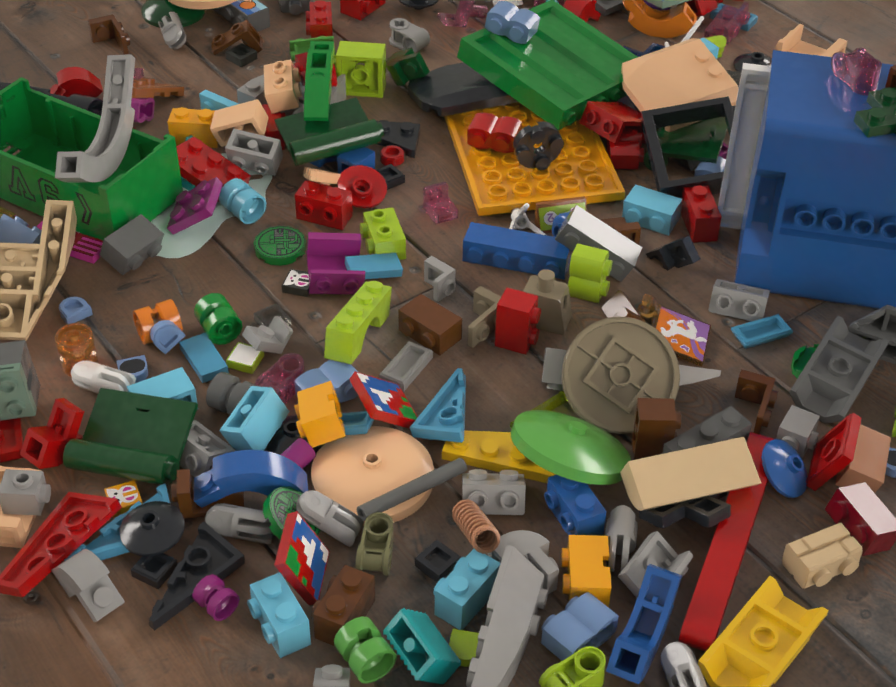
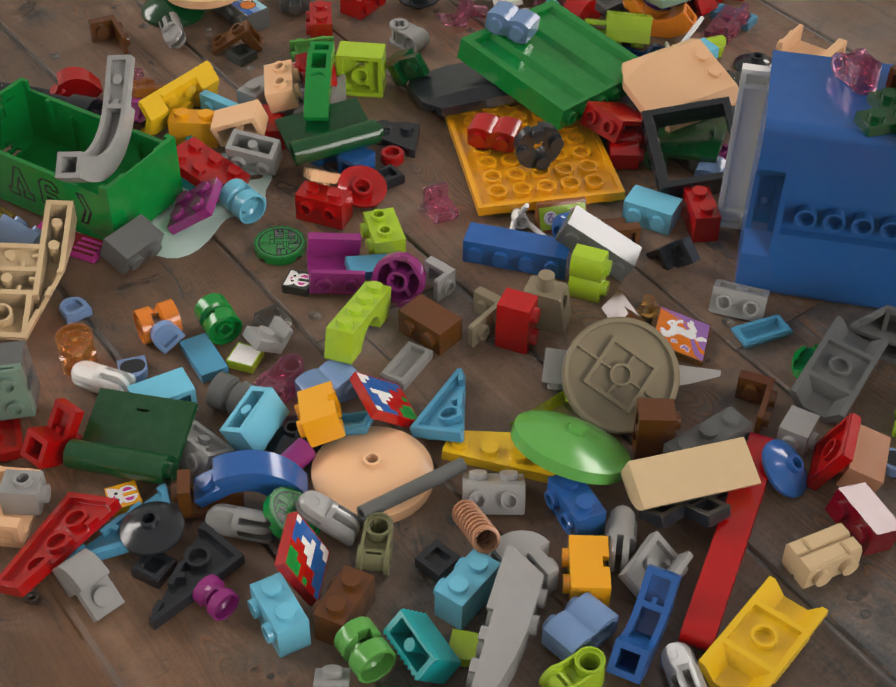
(177, 94): none -> yellow piece
(403, 274): none -> magenta cylinder
(625, 27): none -> lime brick

